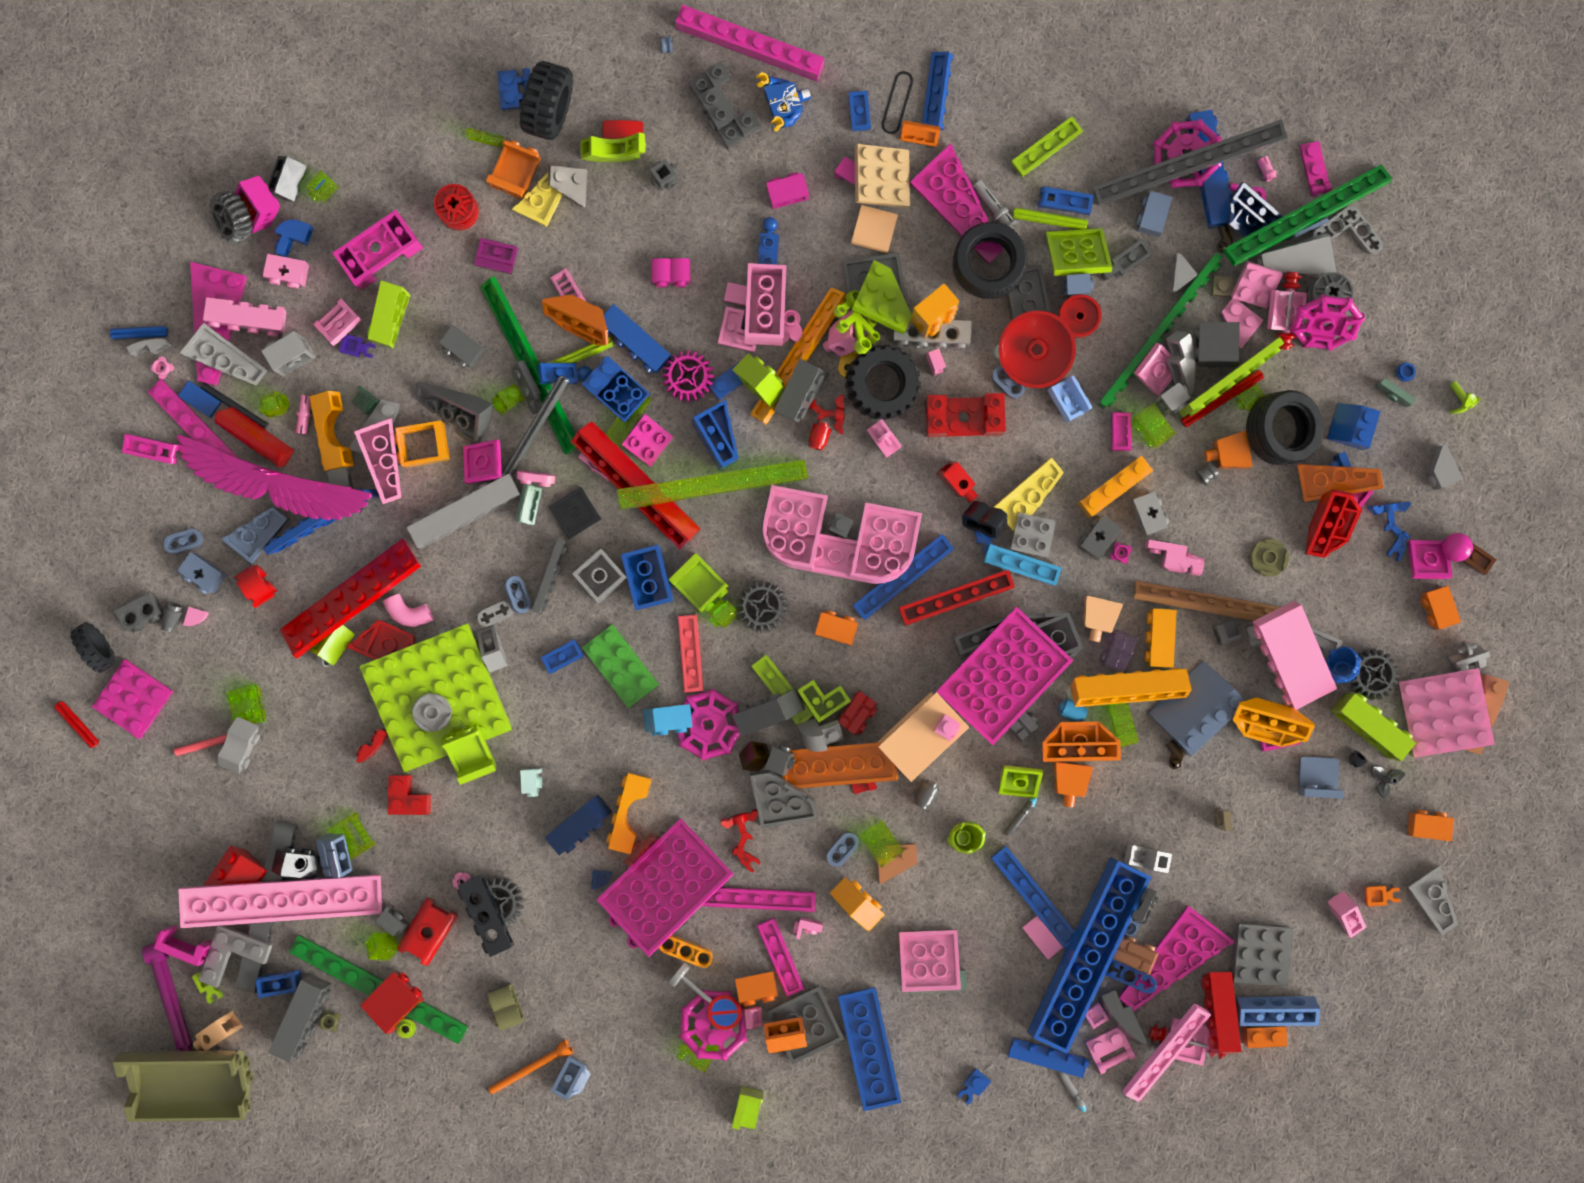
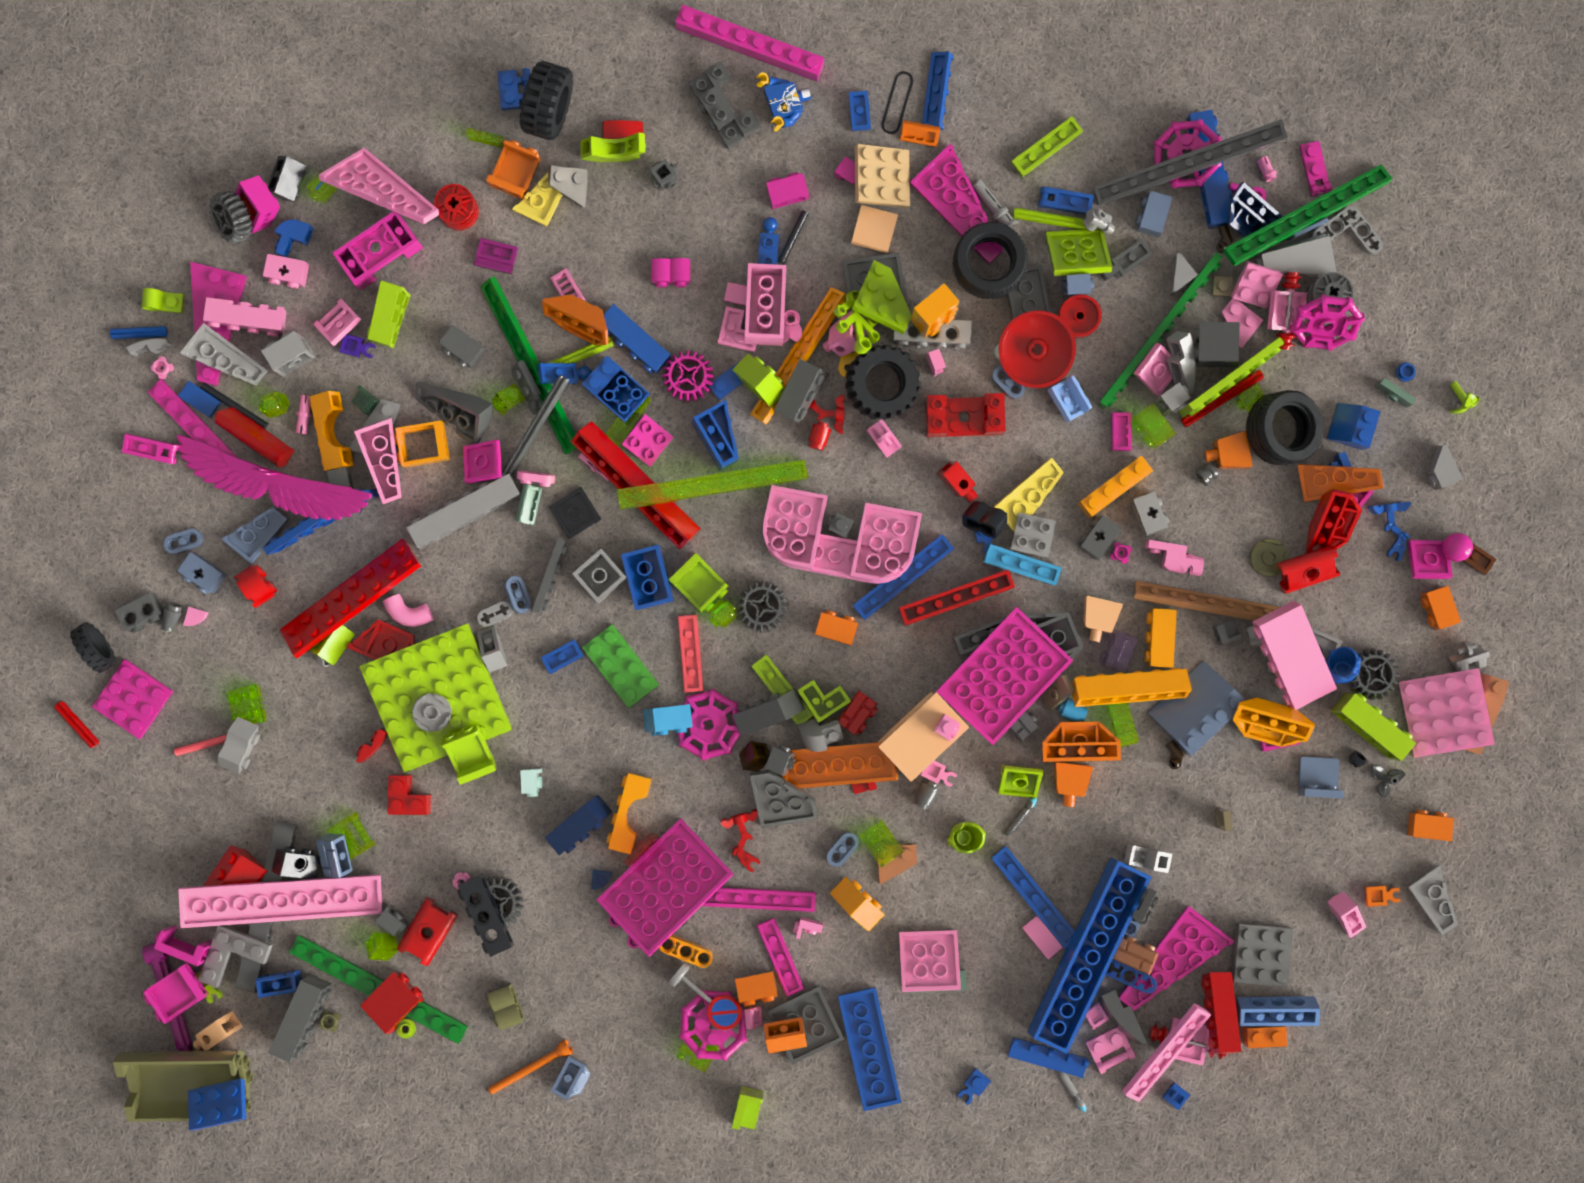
(162, 301): none -> lime plate
(175, 993): none -> dark pink panel
(216, 1104): none -> blue plate
(373, 181): none -> bright pink wing
(667, 44): sand blue bush -> none
(793, 236): none -> black bar
(935, 772): none -> bright pink plate
(1057, 692): none -> dark tan plate
(1099, 219): none -> light grey plate
(1176, 1096): none -> blue tile
(1308, 569): none -> red piece

